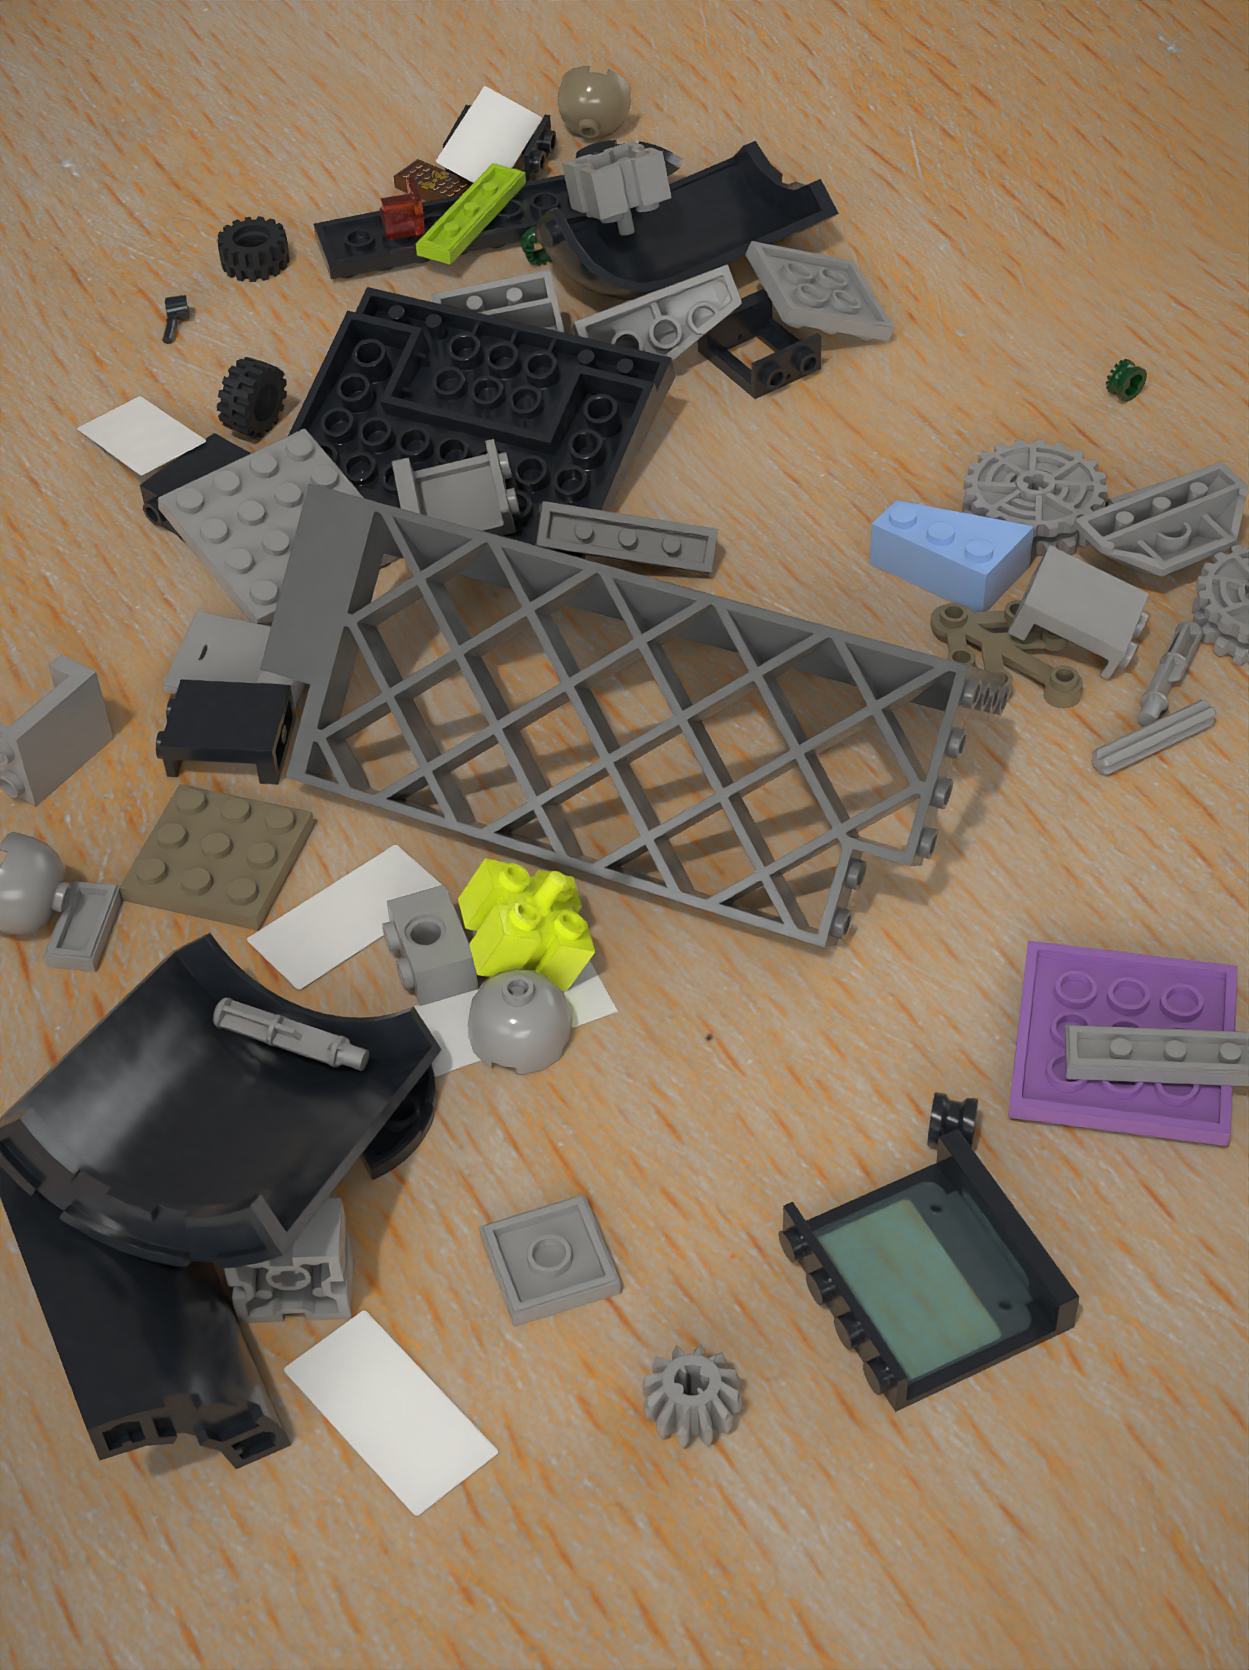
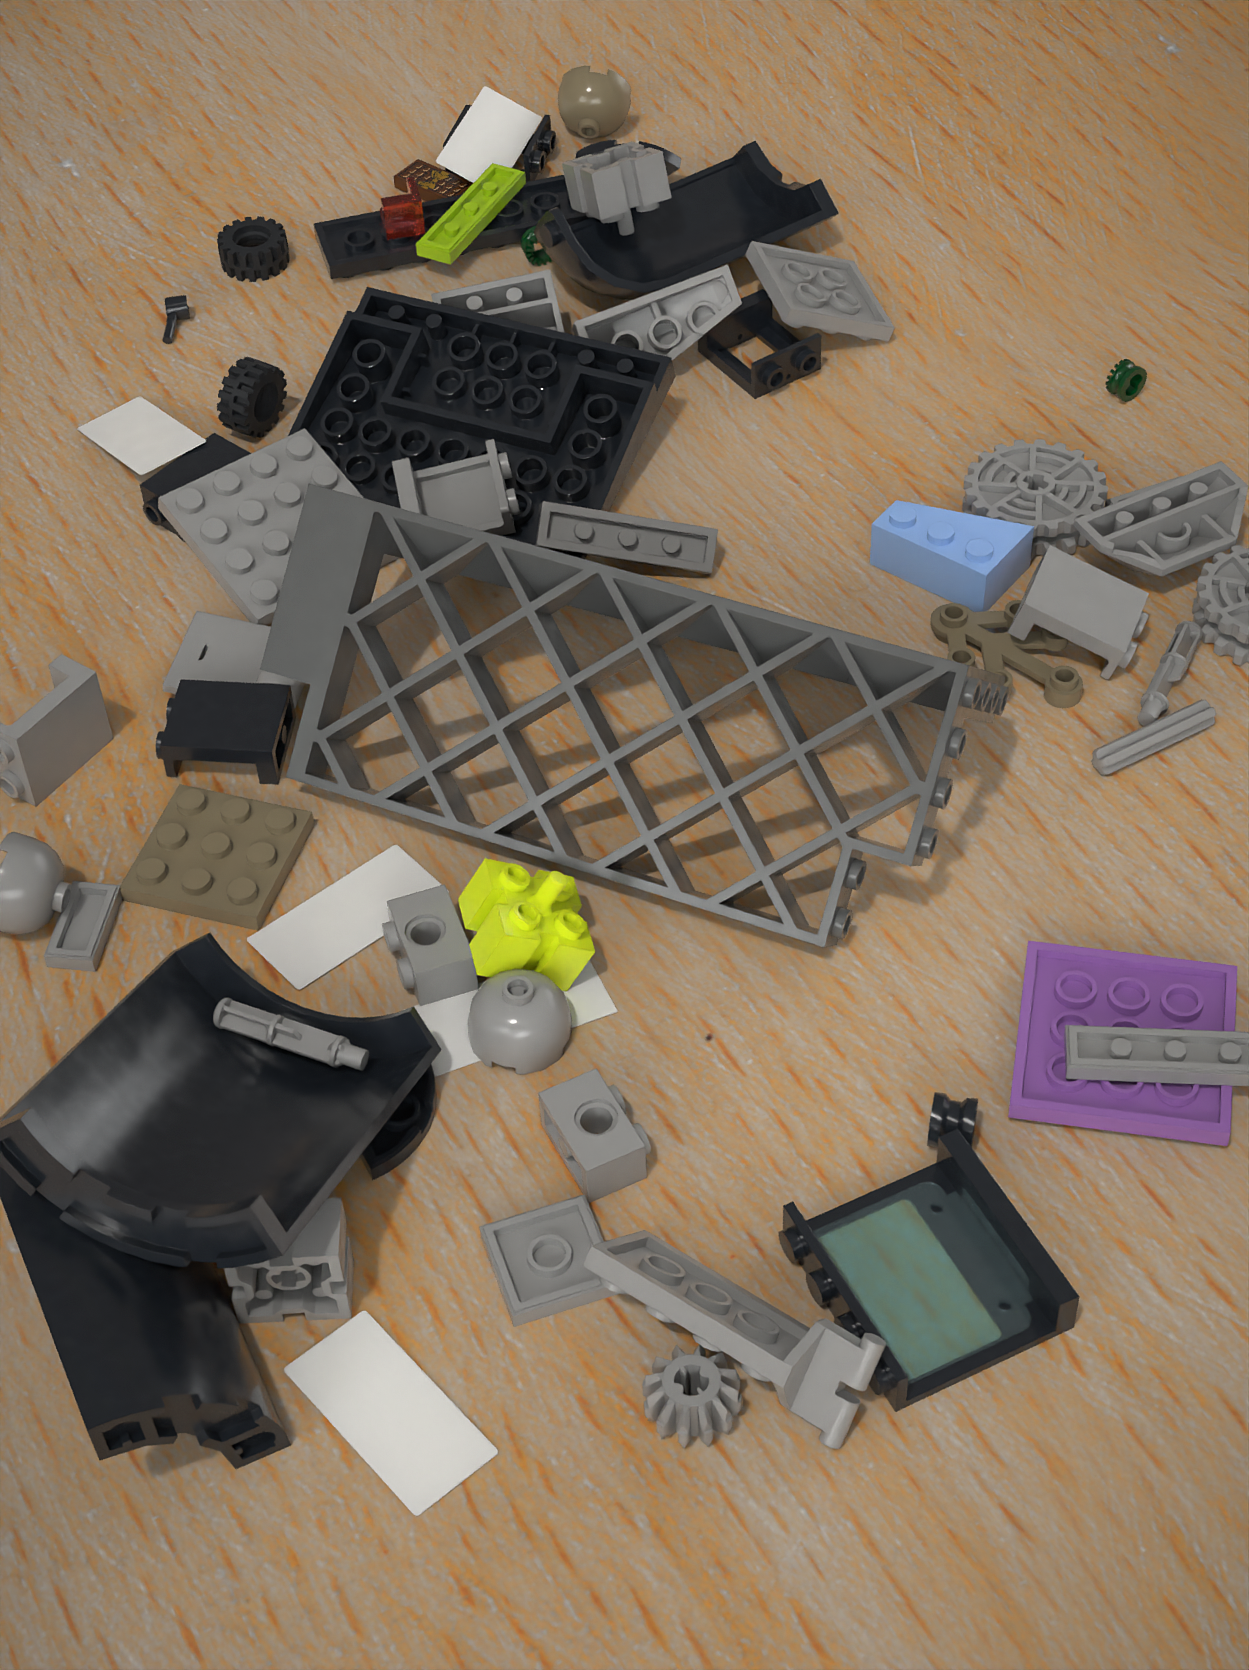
(601, 1160): none -> light grey brick
(801, 1361): none -> light grey hinge

